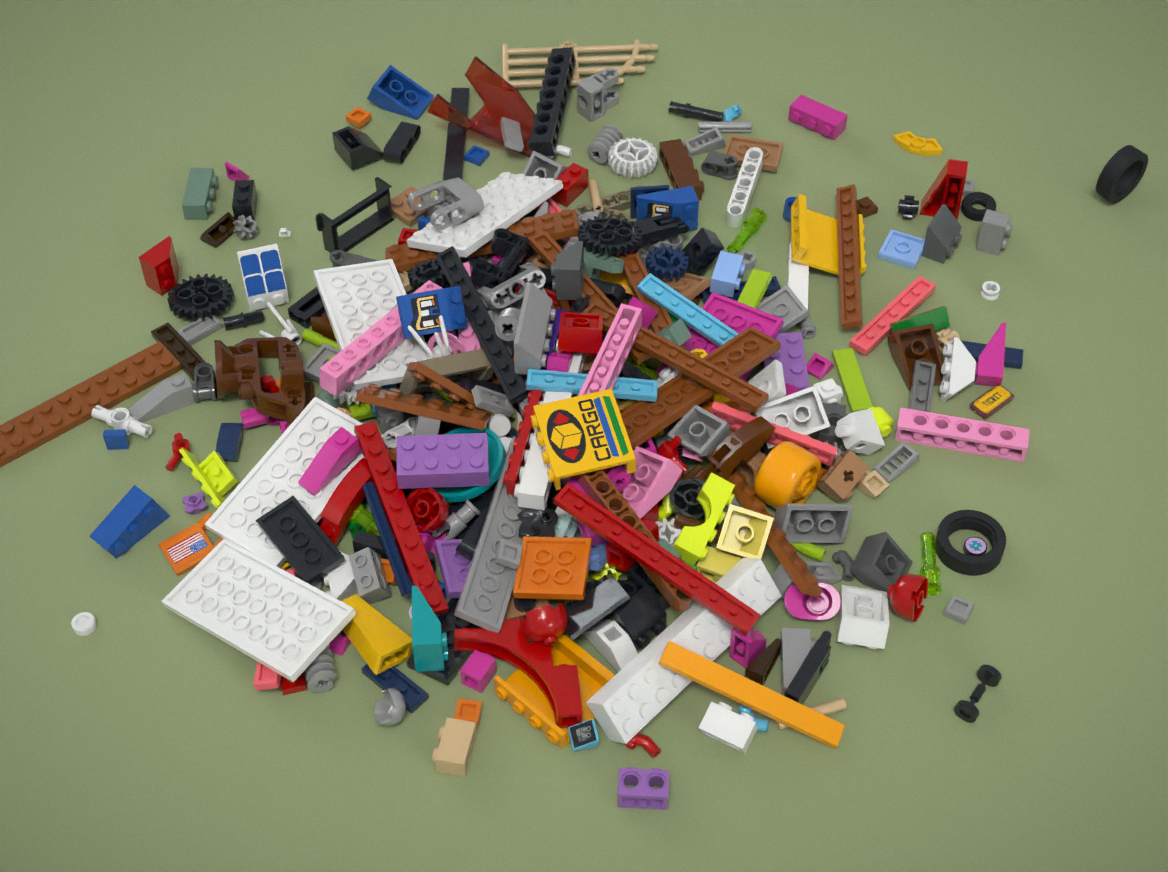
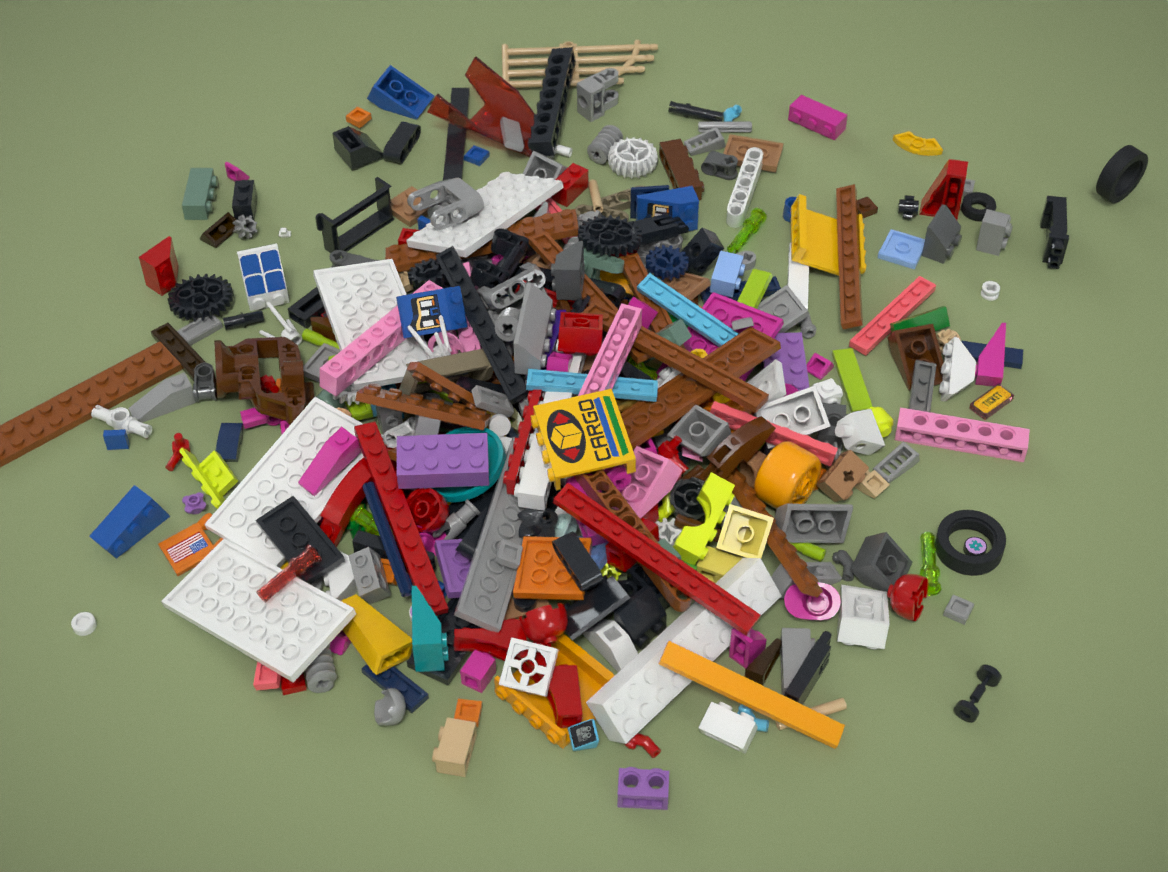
(296, 567): none -> clear red pin
(540, 688): none -> white piece
(577, 561): none -> black beam
(742, 323): none -> light grey tile
(1055, 222): none -> black hips

